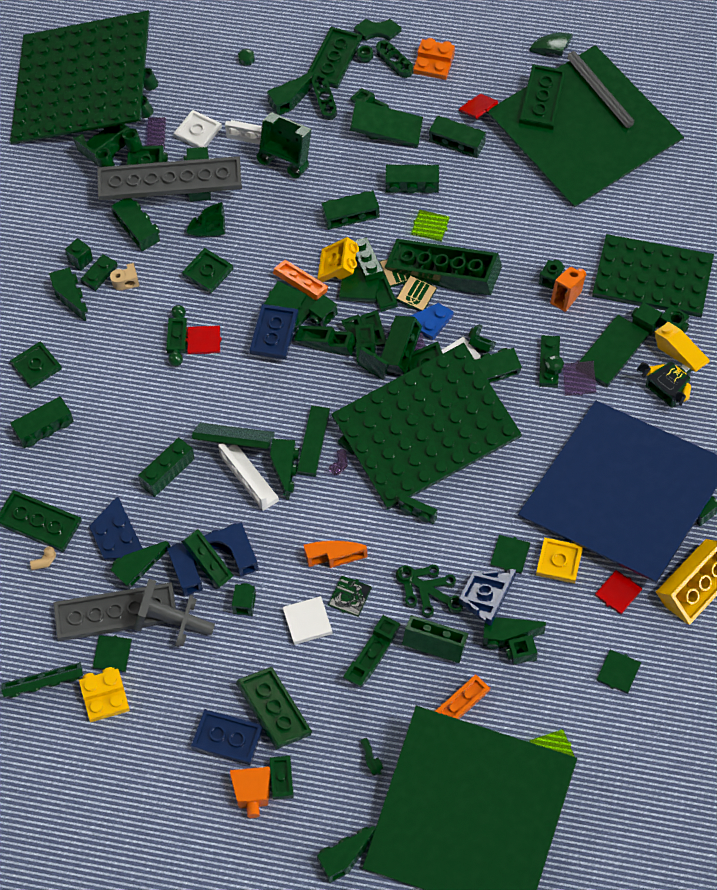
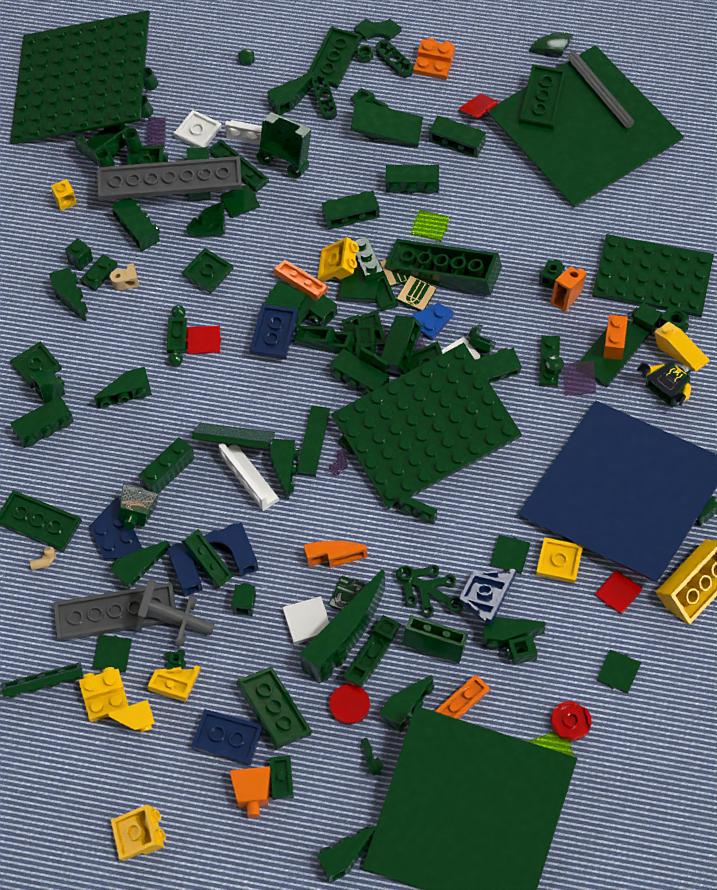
(47, 385): none -> dark green slope
(63, 194): none -> yellow brick
(128, 386): none -> dark green slope
(135, 716): none -> yellow slope
(136, 506): none -> dark green torso
(138, 832): none -> yellow plate
(174, 664): none -> dark green plate
(174, 682): none -> yellow wing
(239, 201): none -> dark green piece
(249, 174): none -> dark green tile
(343, 632): none -> dark green slope
(349, 704): none -> red tile
(357, 373): none -> dark green brick
(400, 706): none -> dark green slope
(570, 721): none -> red tile
(615, 337): none -> orange brick

